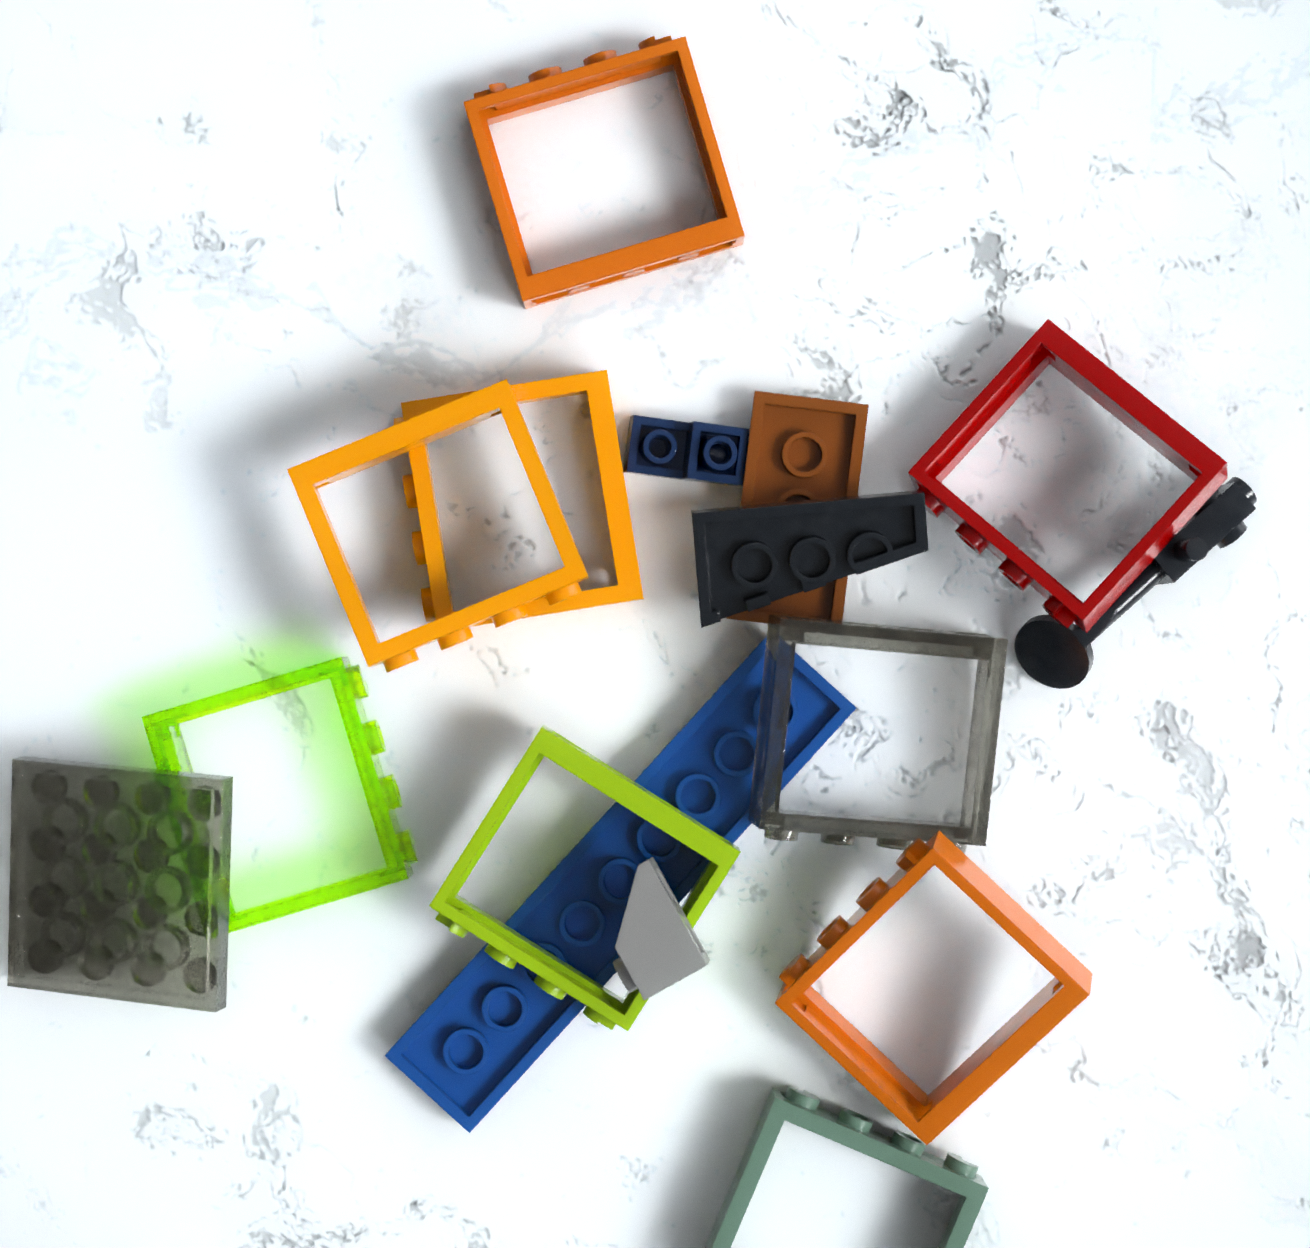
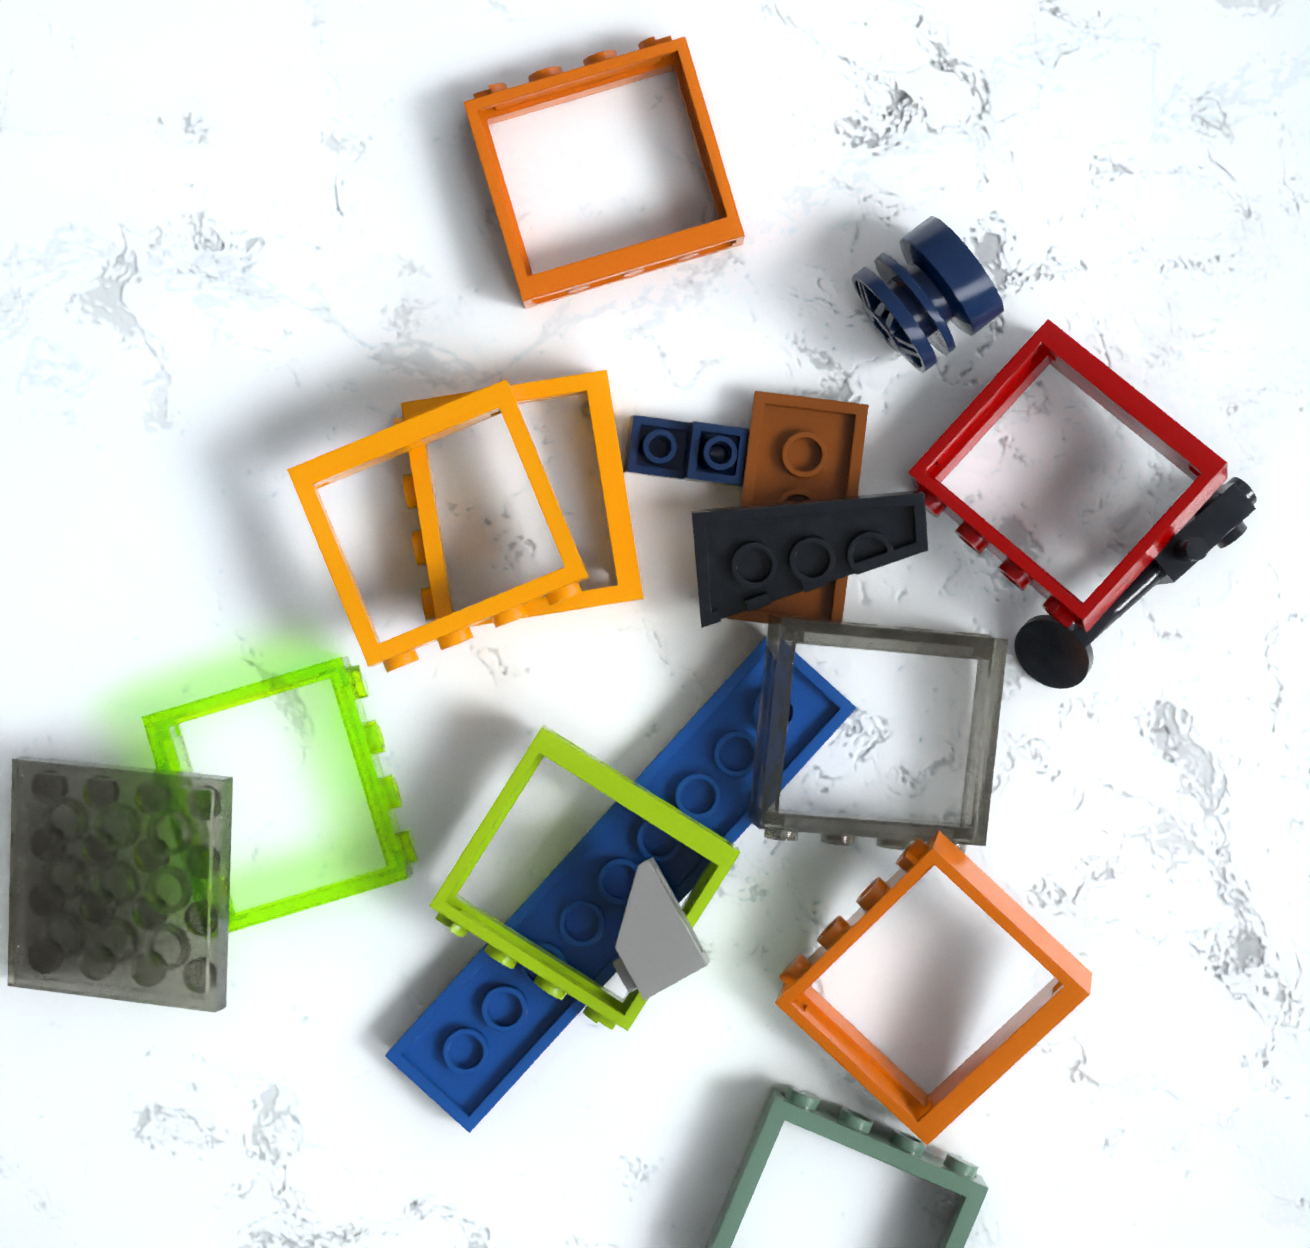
(937, 287): none -> dark blue wheel

